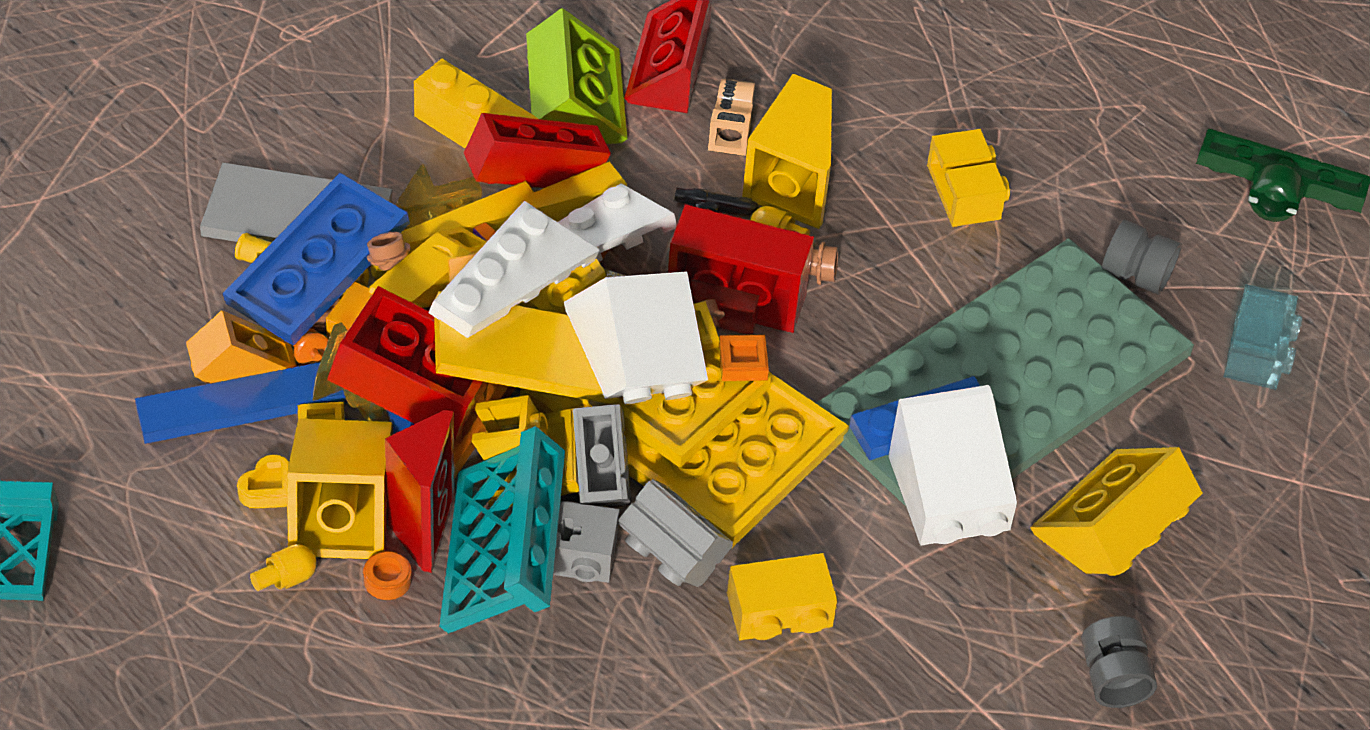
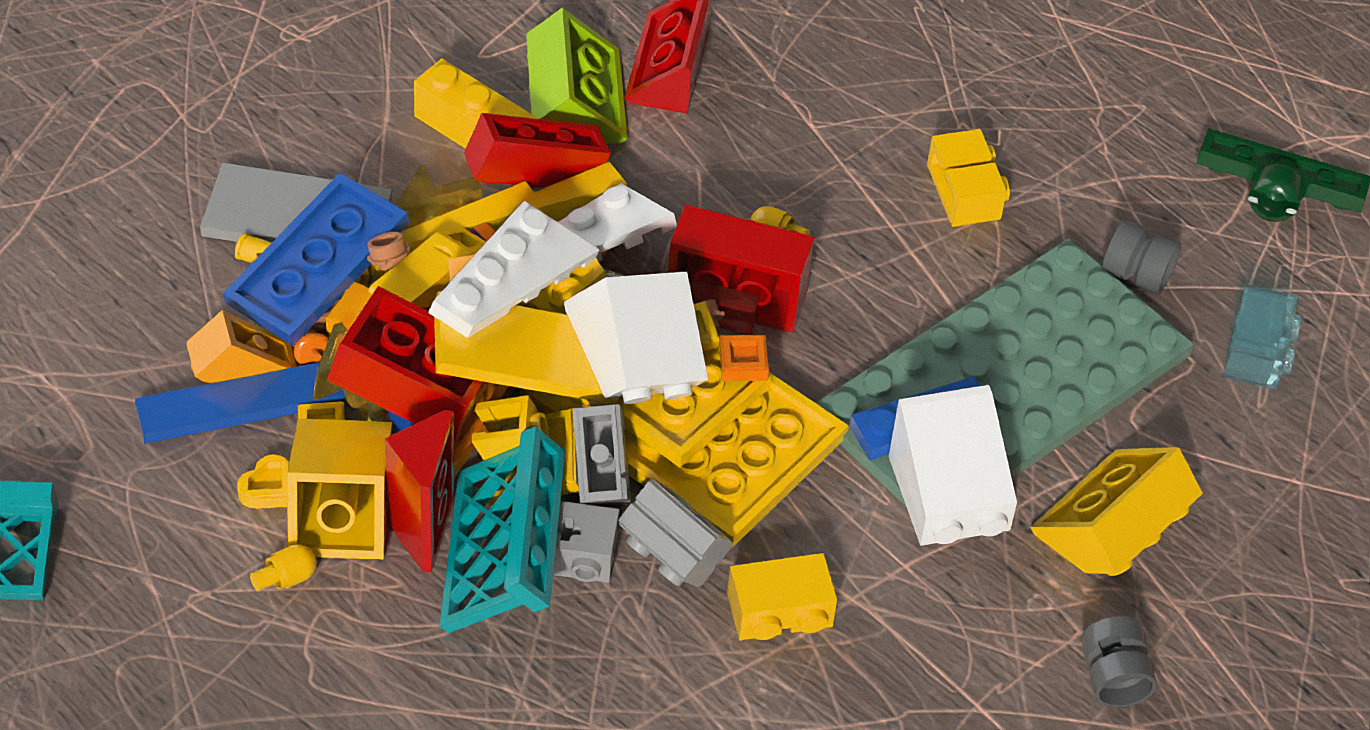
(387, 575): orange tile -> none
(715, 201): black piece -> none
(732, 112): light nougat leg -> none
(792, 152): yellow slope -> none
(824, 263): nougat plate -> none

